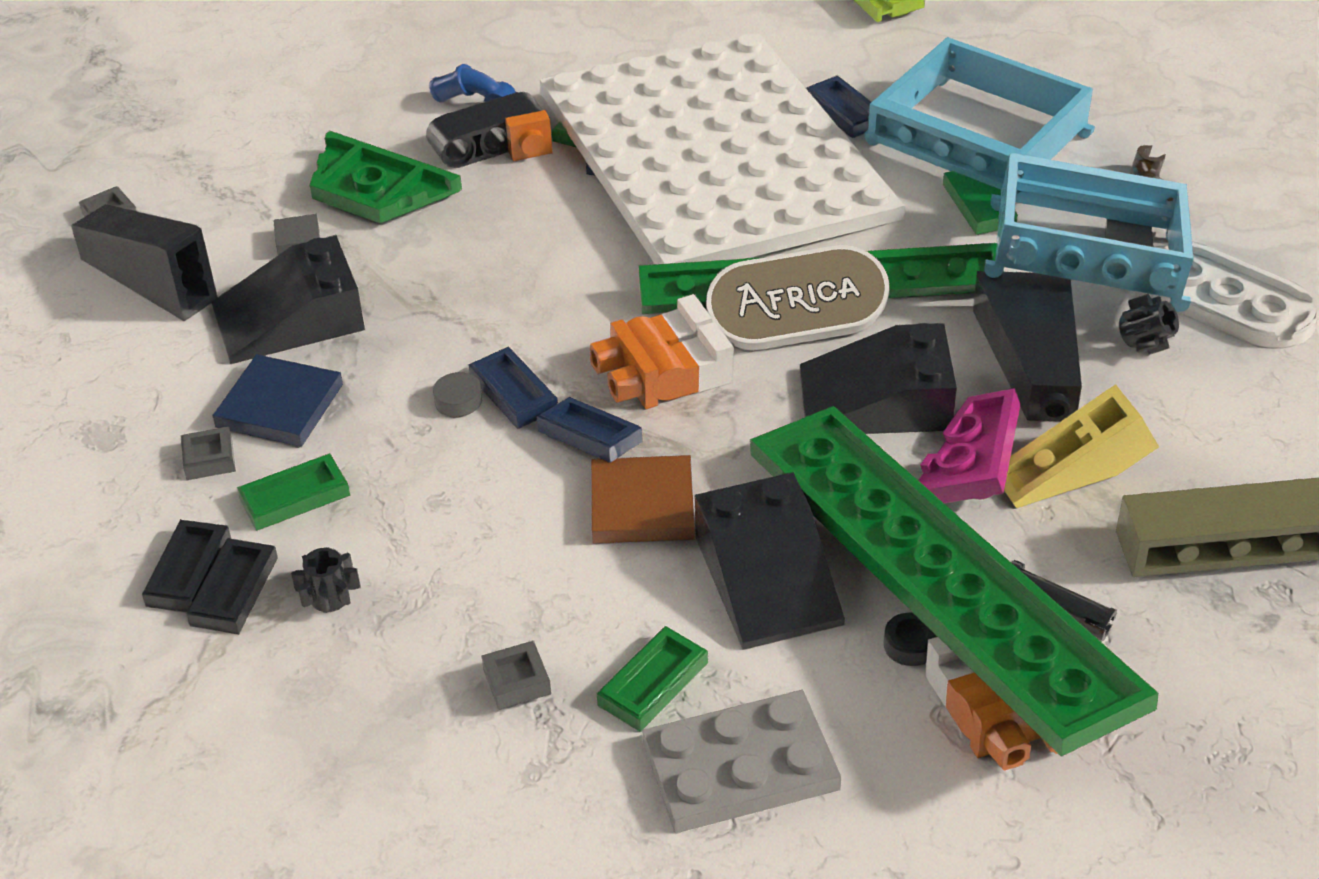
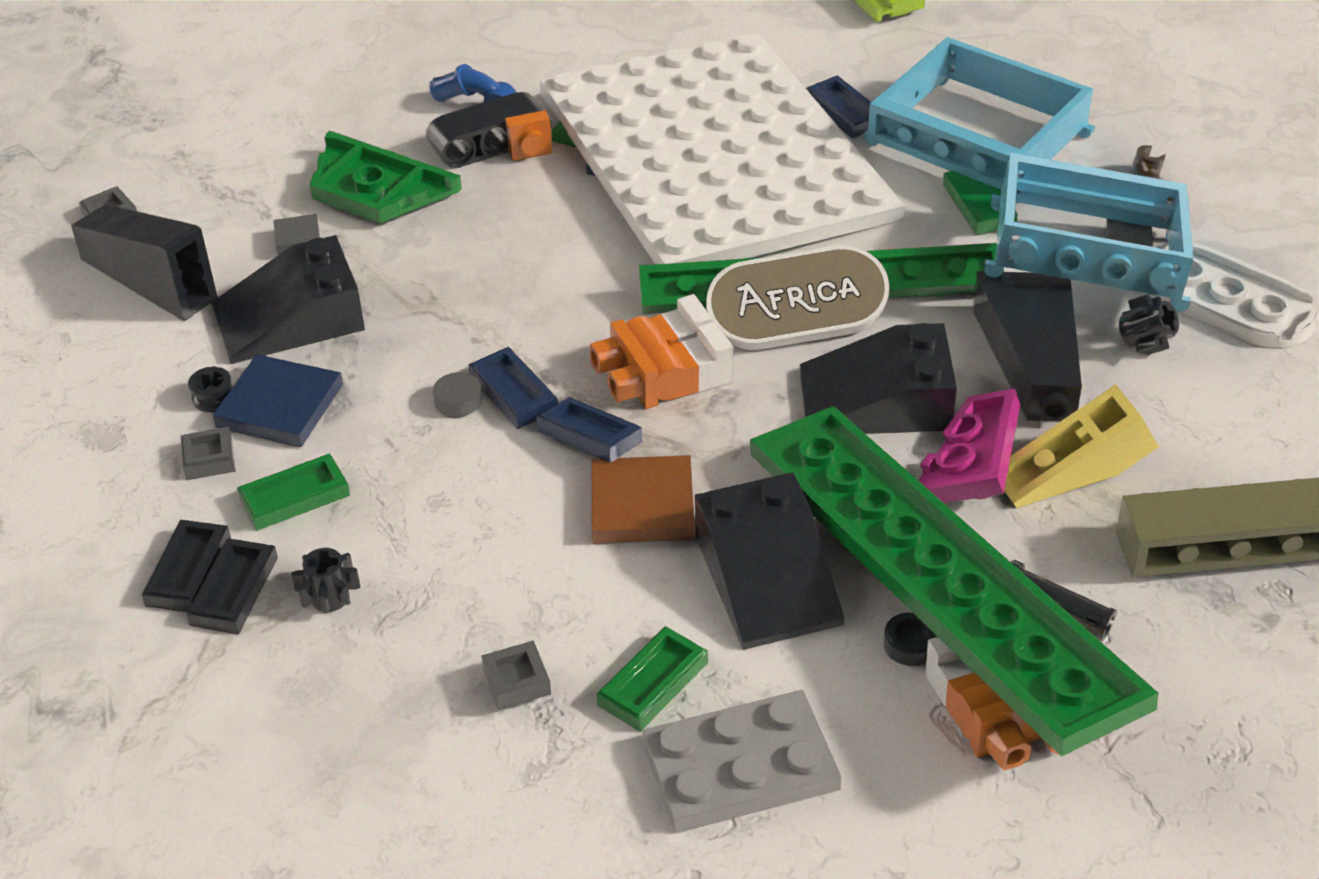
(209, 387): none -> black bush

